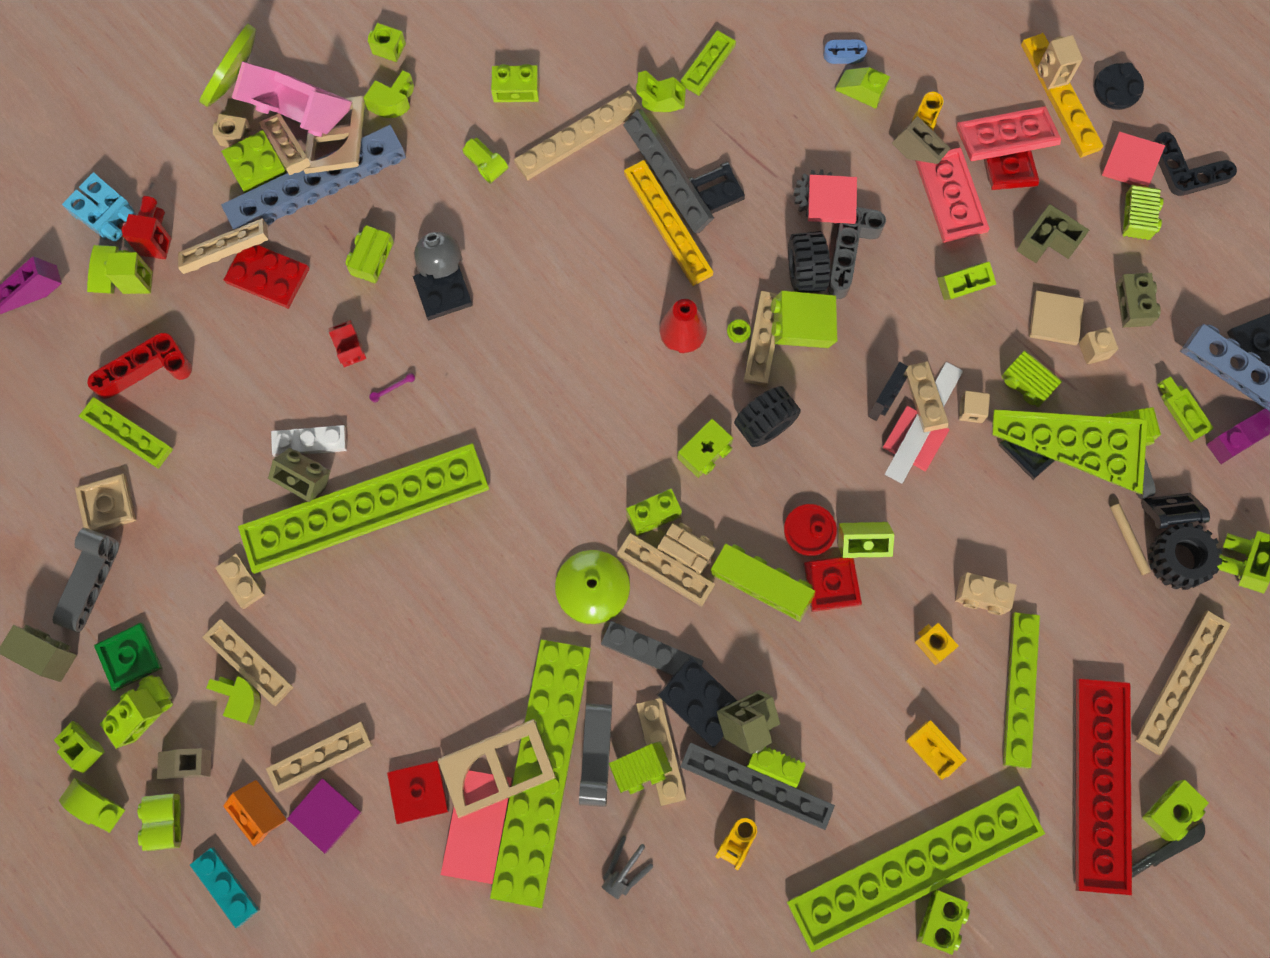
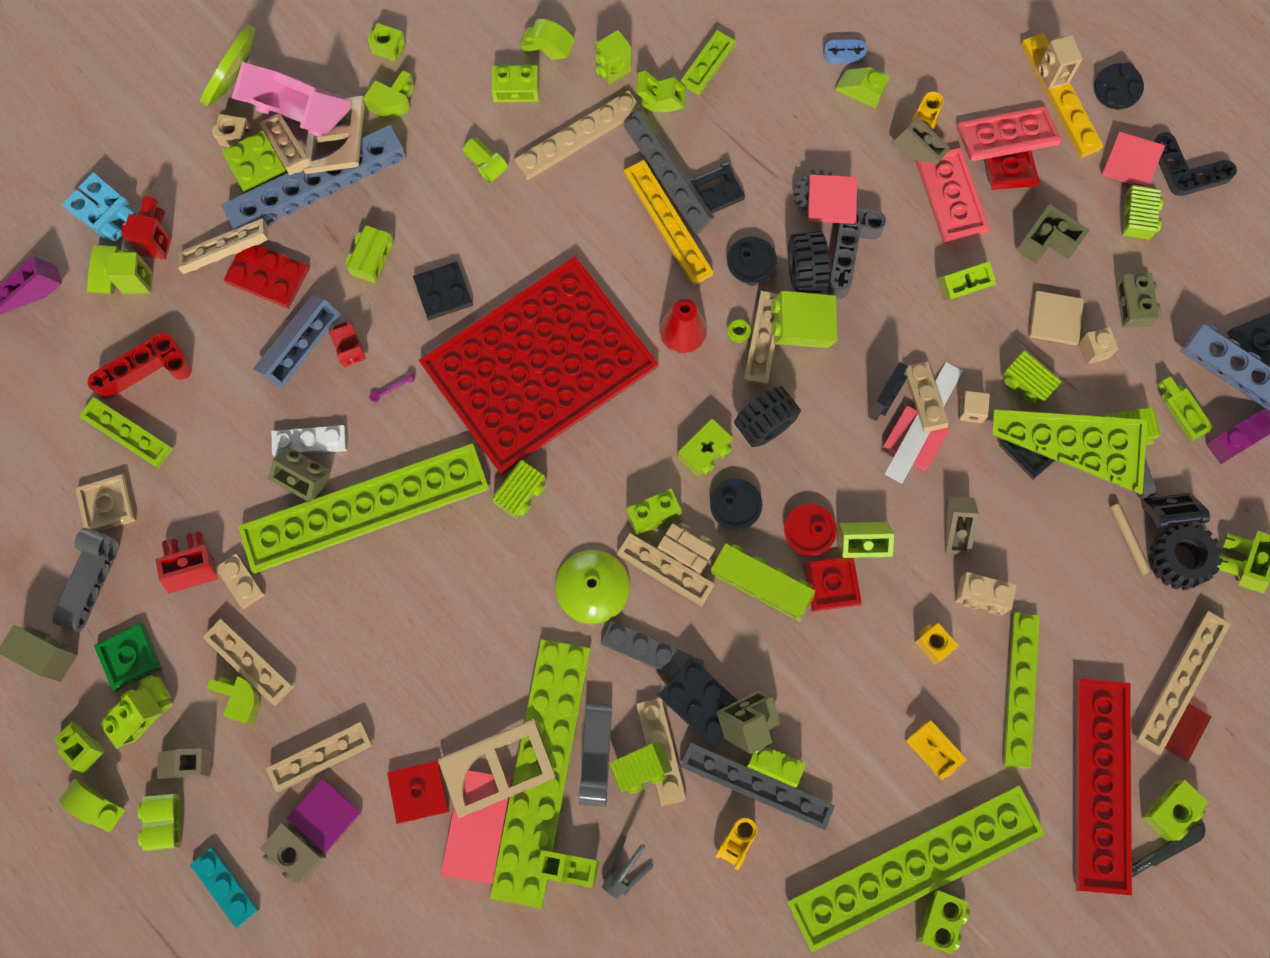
(185, 568): none -> red brick
(254, 812): orange panel -> none
(296, 341): none -> sand blue brick
(306, 859): none -> dark tan brick
(437, 255): dark grey cylinder -> none
(519, 490): none -> lime brick
(538, 364): none -> red plate
(548, 37): none -> lime brick
(567, 869): none -> lime brick
(613, 57): none -> lime brick
(736, 504): none -> black piece
(751, 260): none -> black piece
(960, 525): none -> dark tan slope
(1188, 732): none -> clear red tile

